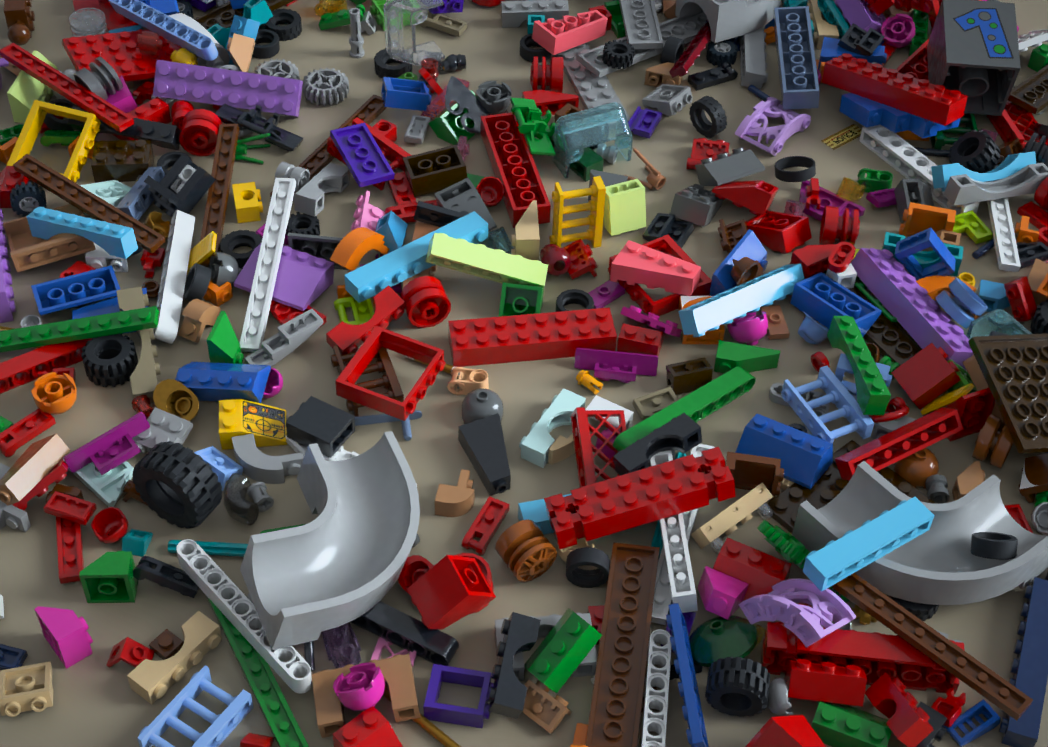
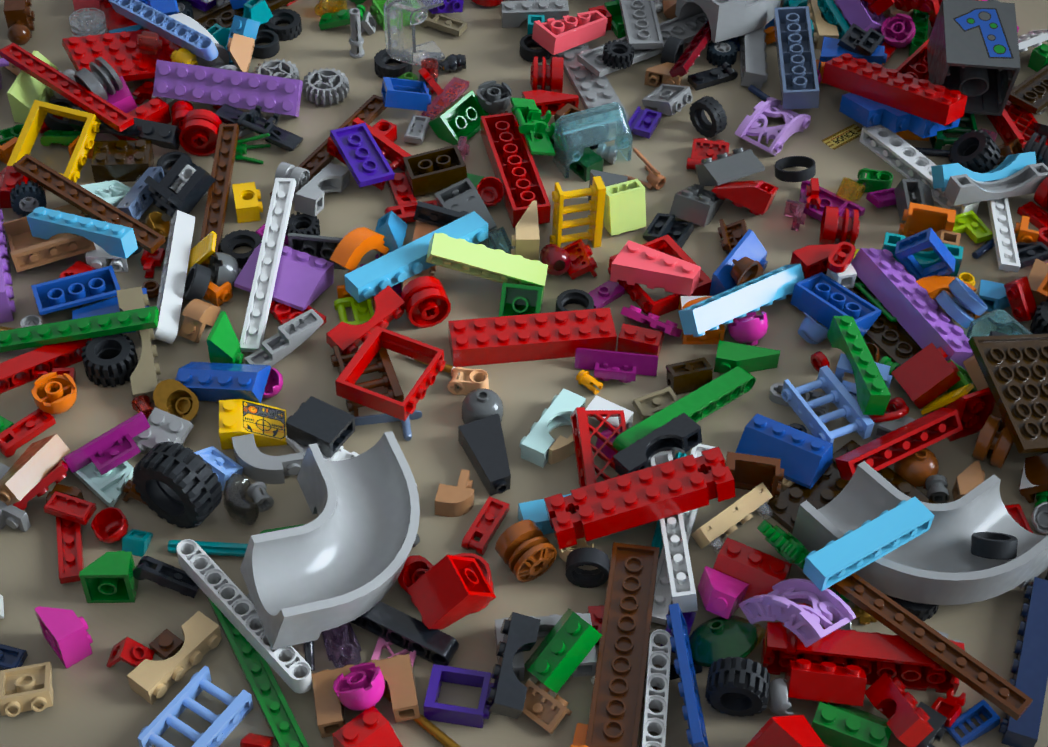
(366, 214): bright pink bracket -> none
(465, 98): black piece -> none
(776, 322): nougat plate -> none
(780, 230): red slope -> none

